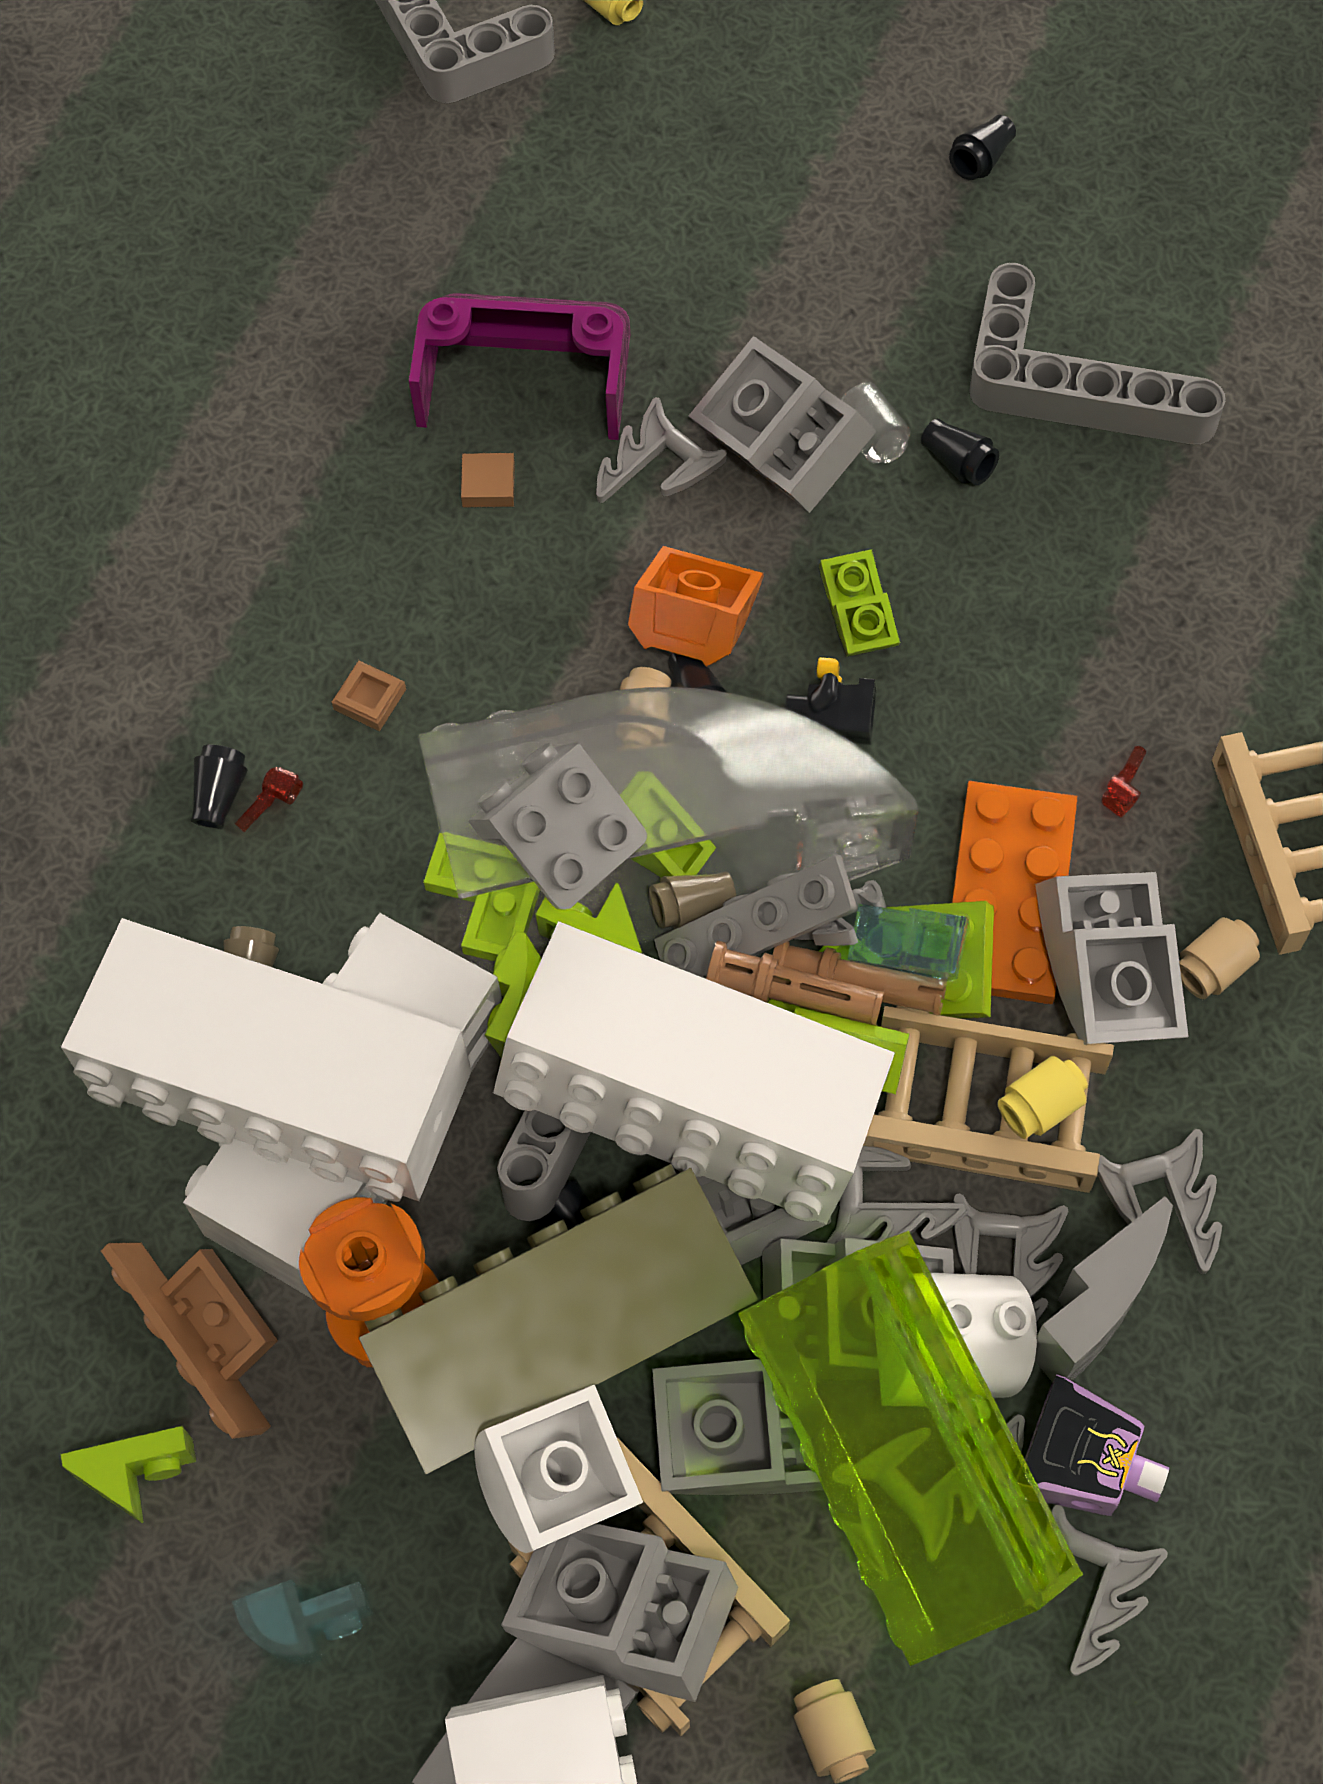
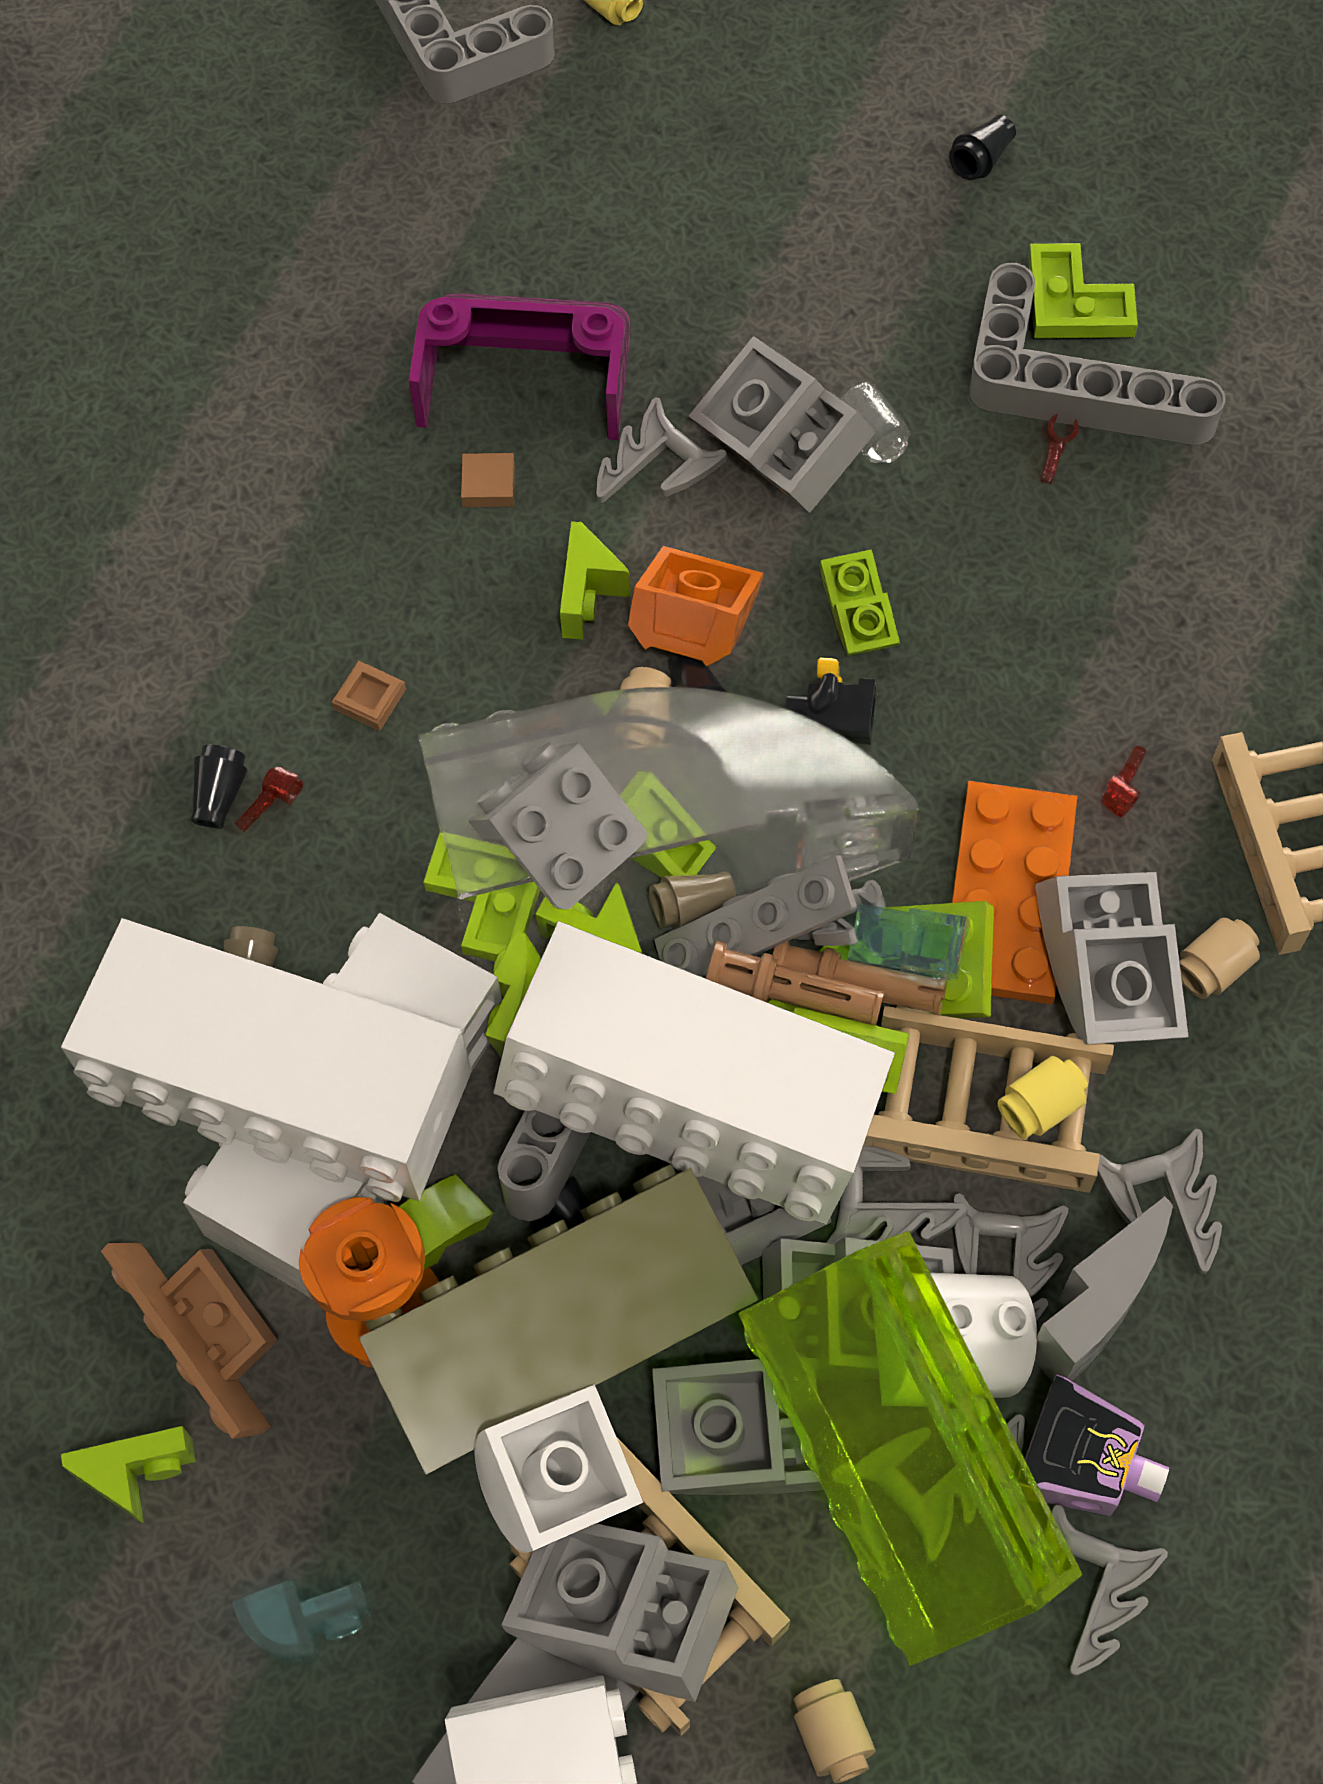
(446, 1216): none -> lime slope
(588, 573): none -> lime slope
(961, 451): black cone -> none
(1055, 449): none -> clear red hand
(1074, 309): none -> lime plate

